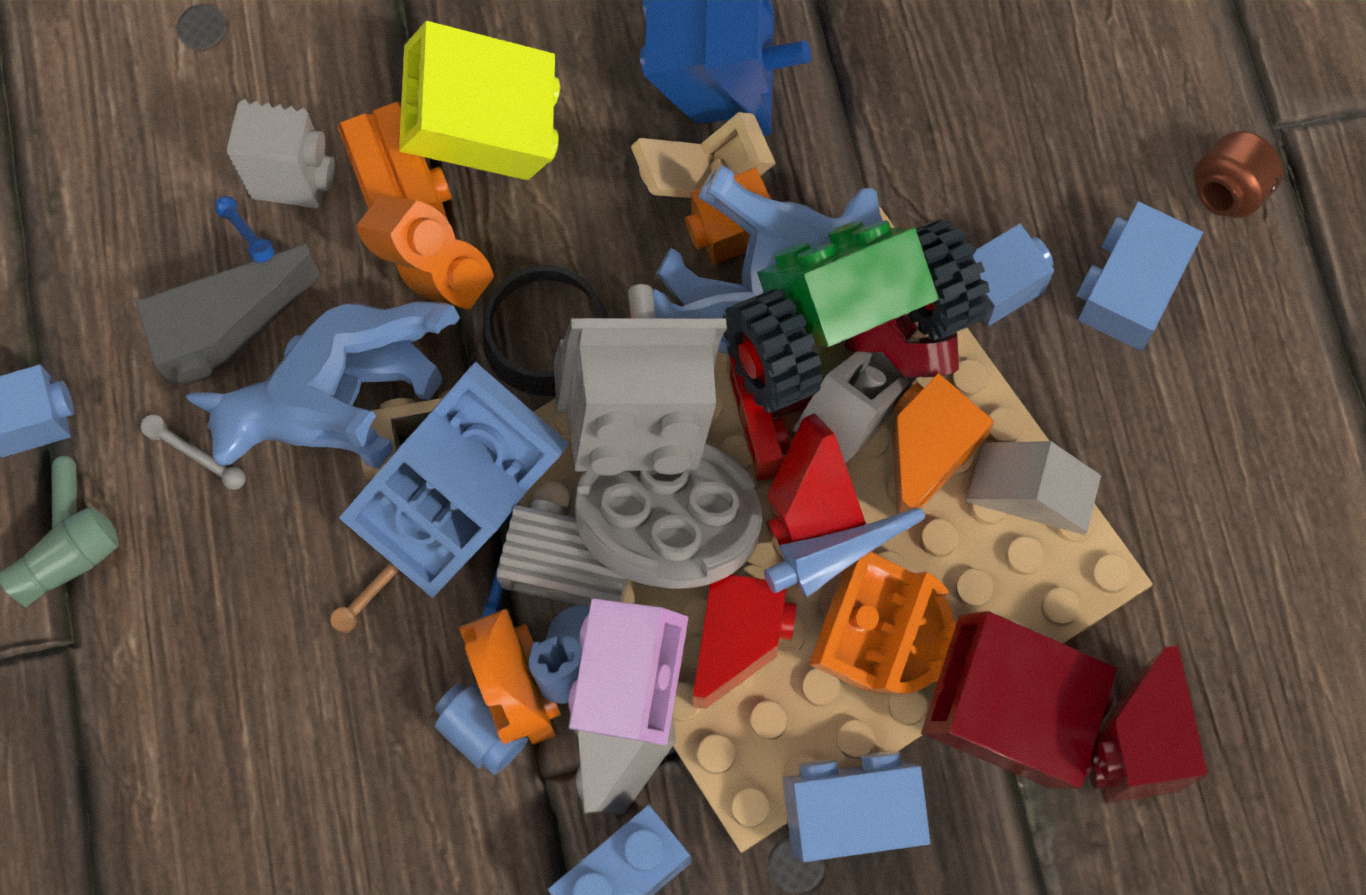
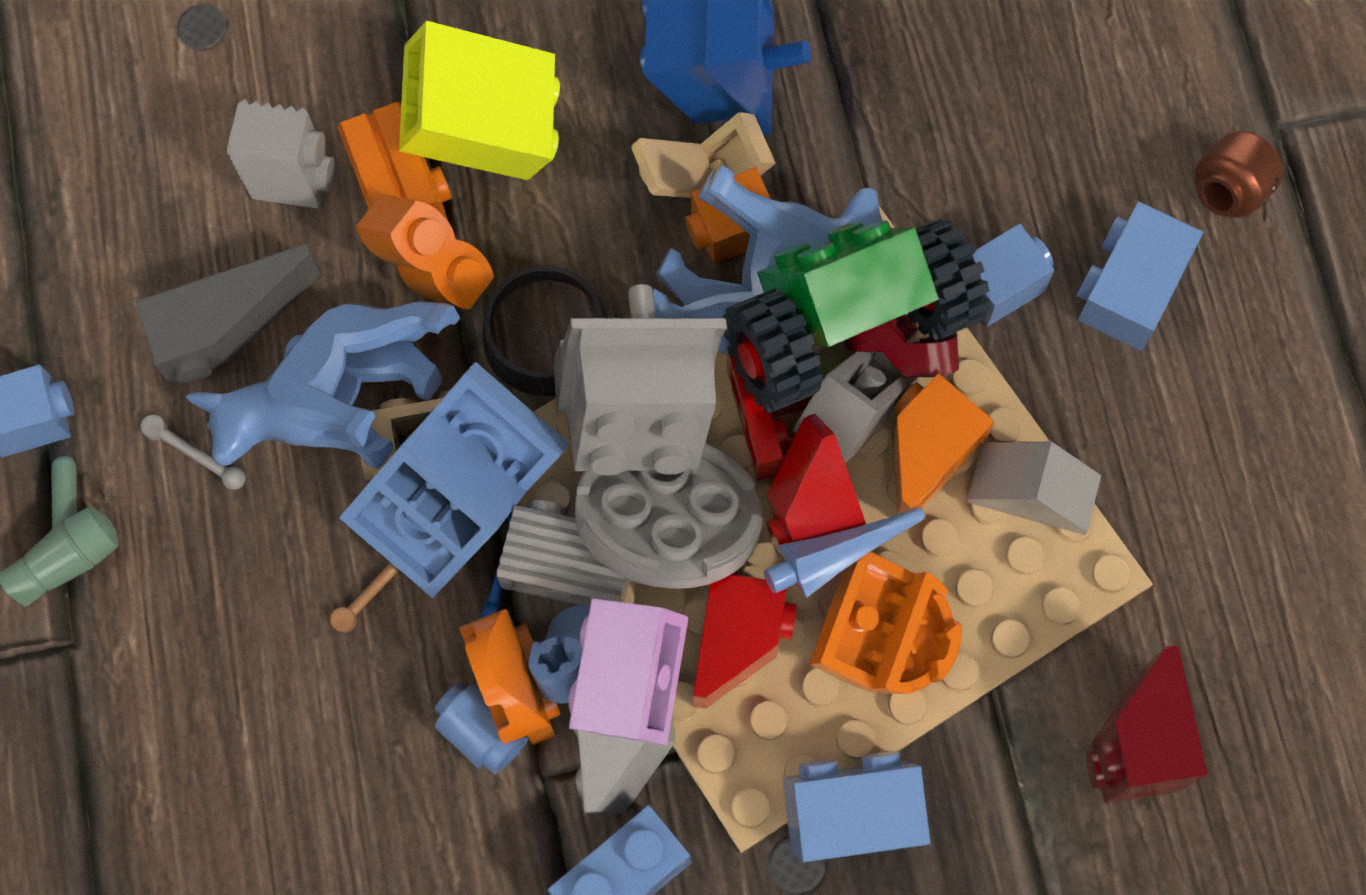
(259, 249): blue hinge -> none
(1020, 700): dark red brick -> none

